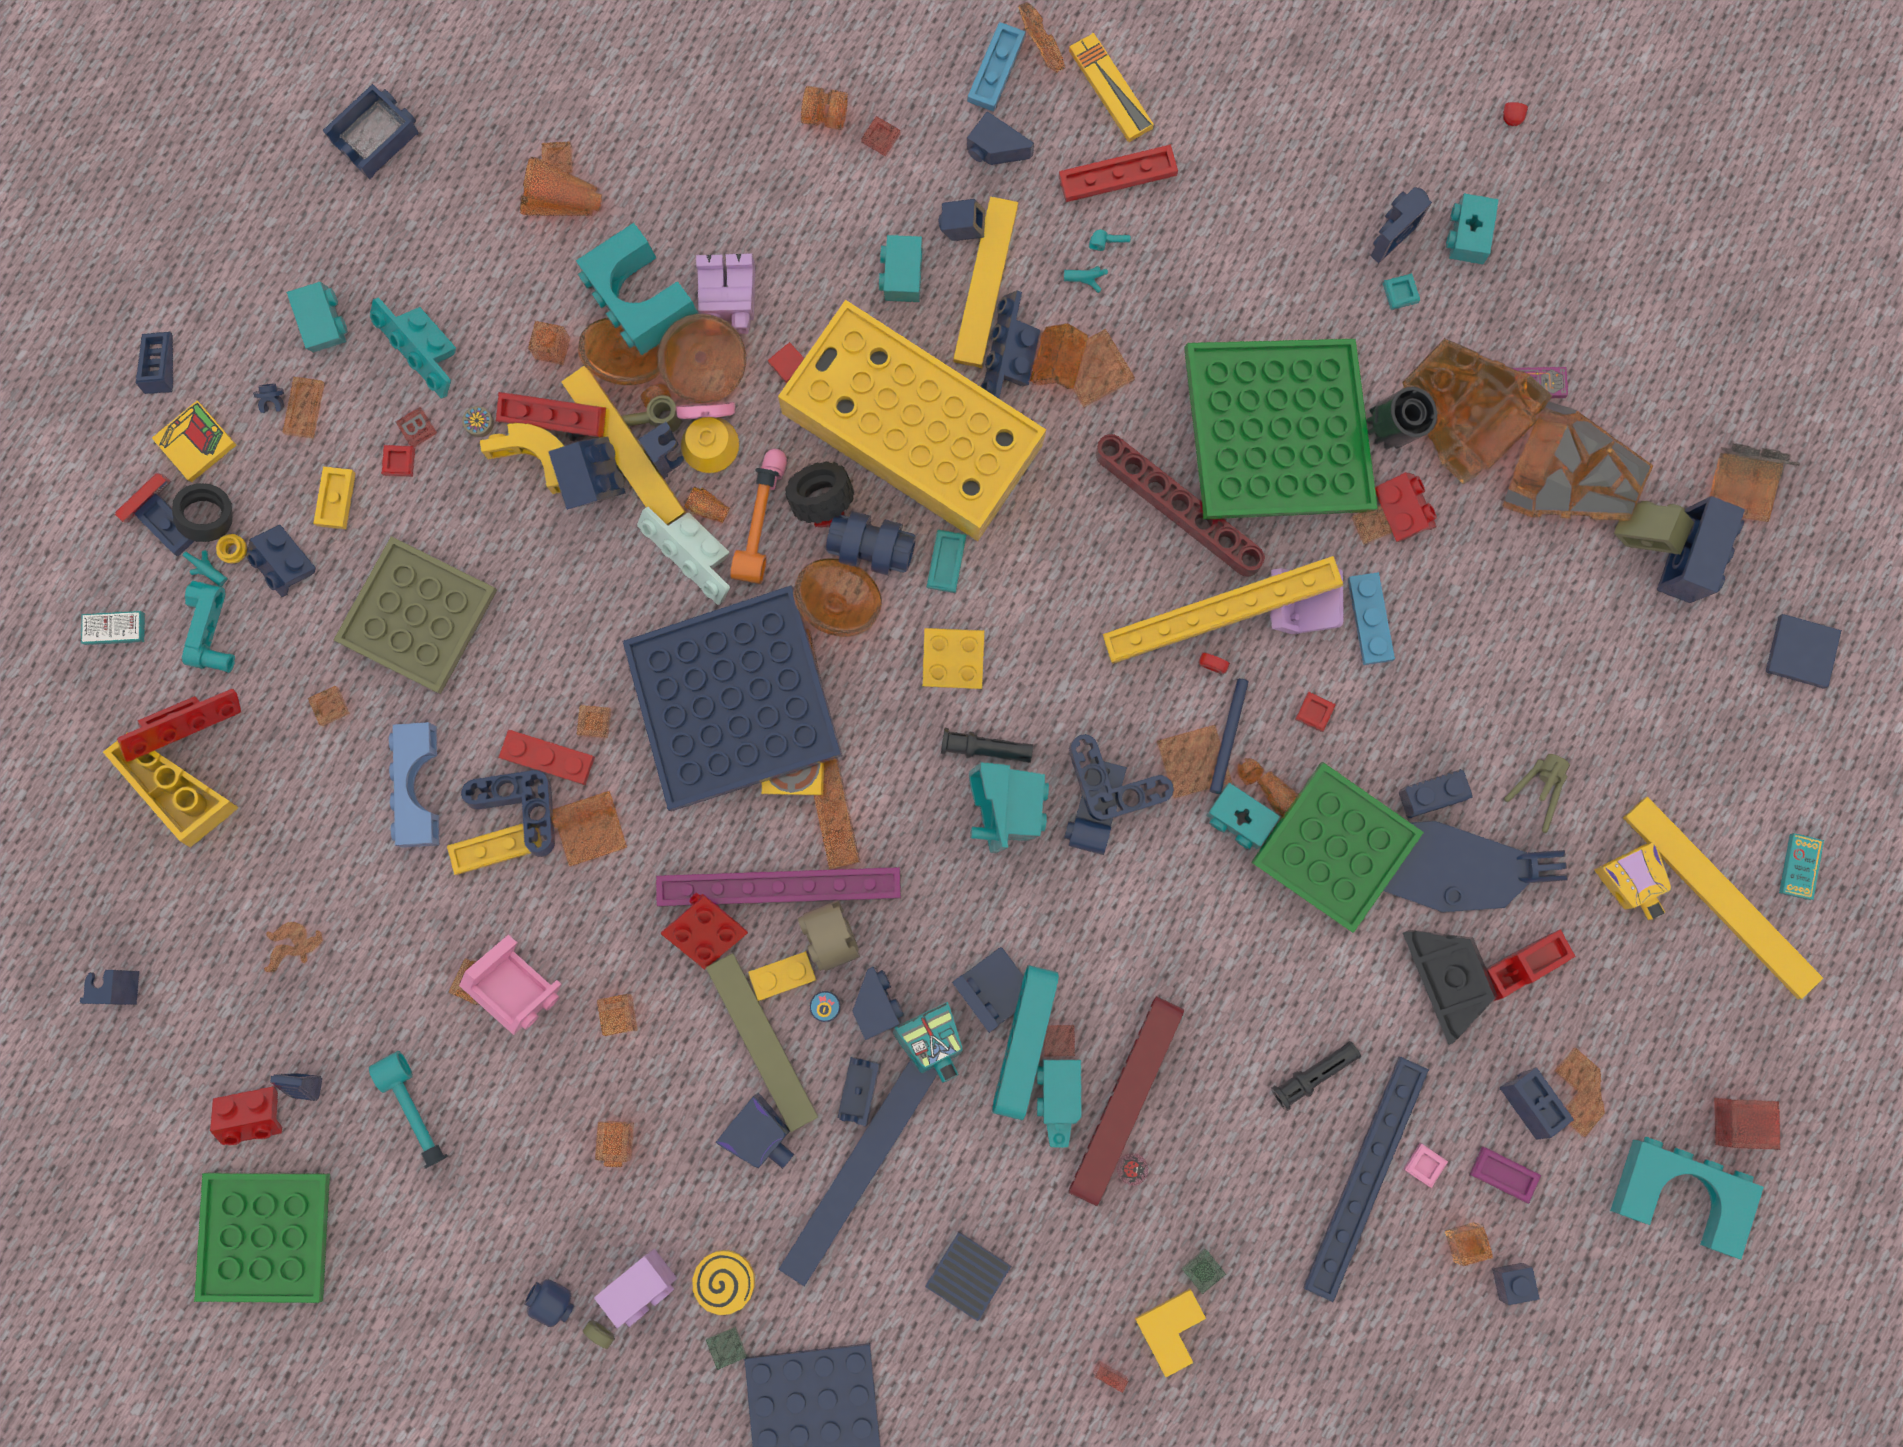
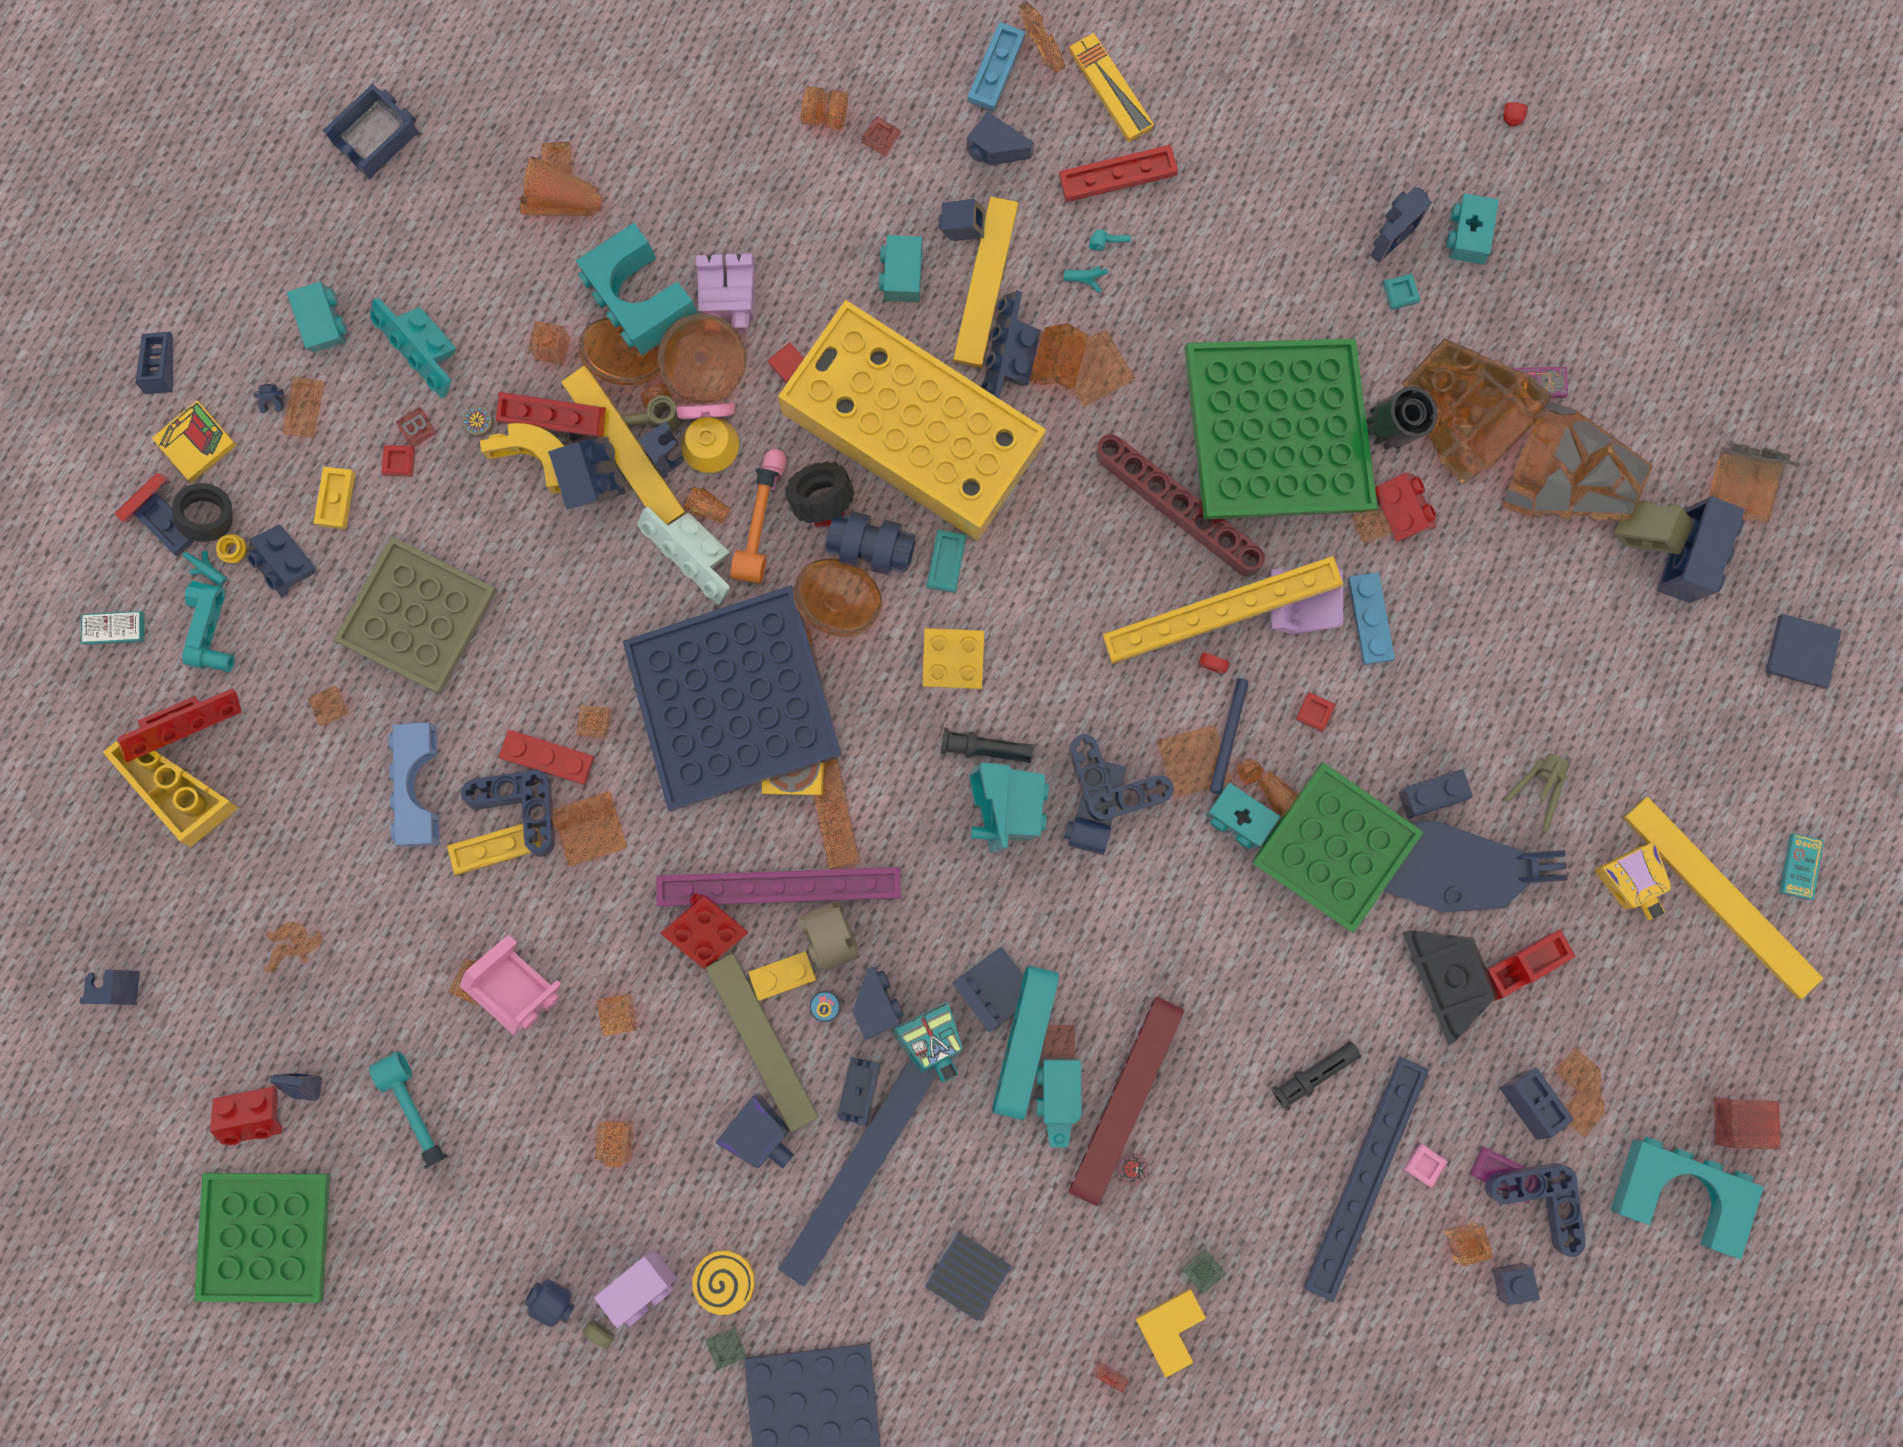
(1554, 1194): none -> dark blue beam

